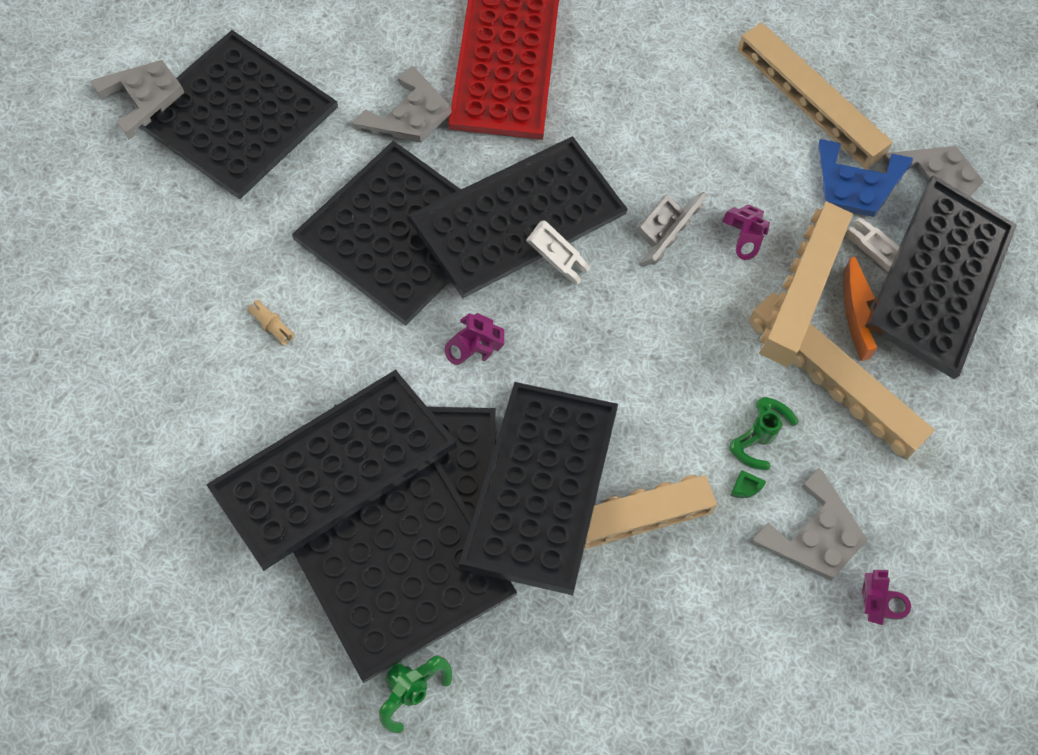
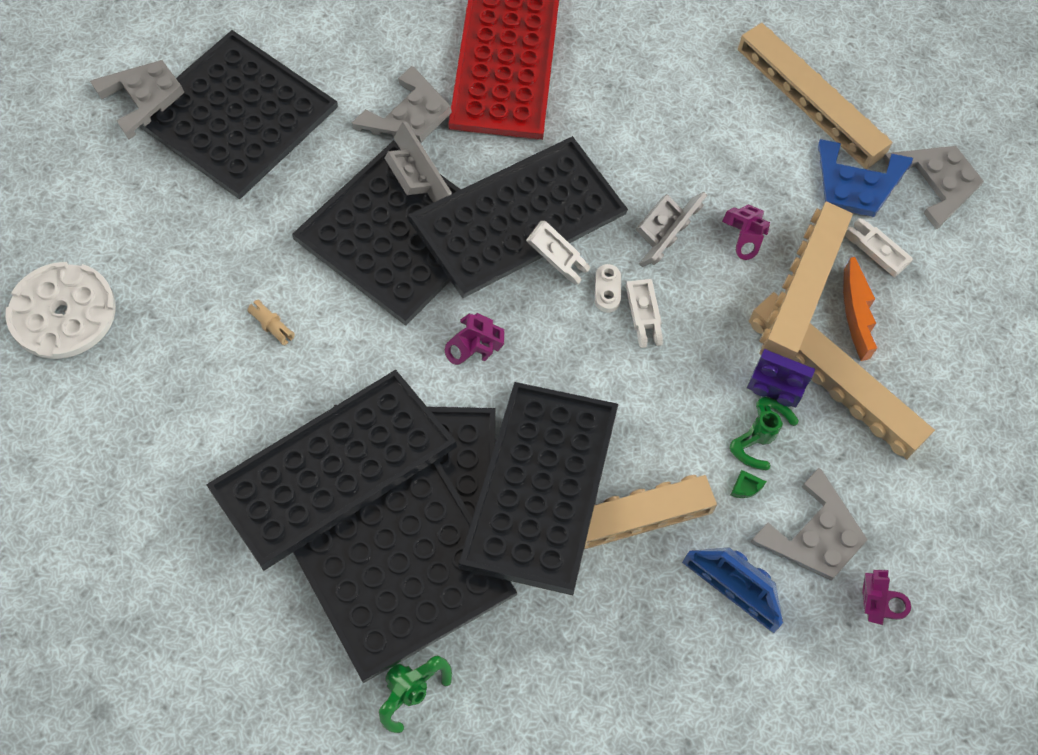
(58, 336): none -> white plate
(414, 166): none -> light grey bracket
(607, 286): none -> white plate
(644, 310): none -> white hinge
(740, 582): none -> blue wedge
(780, 378): none -> dark purple plate
(942, 277): black plate -> none

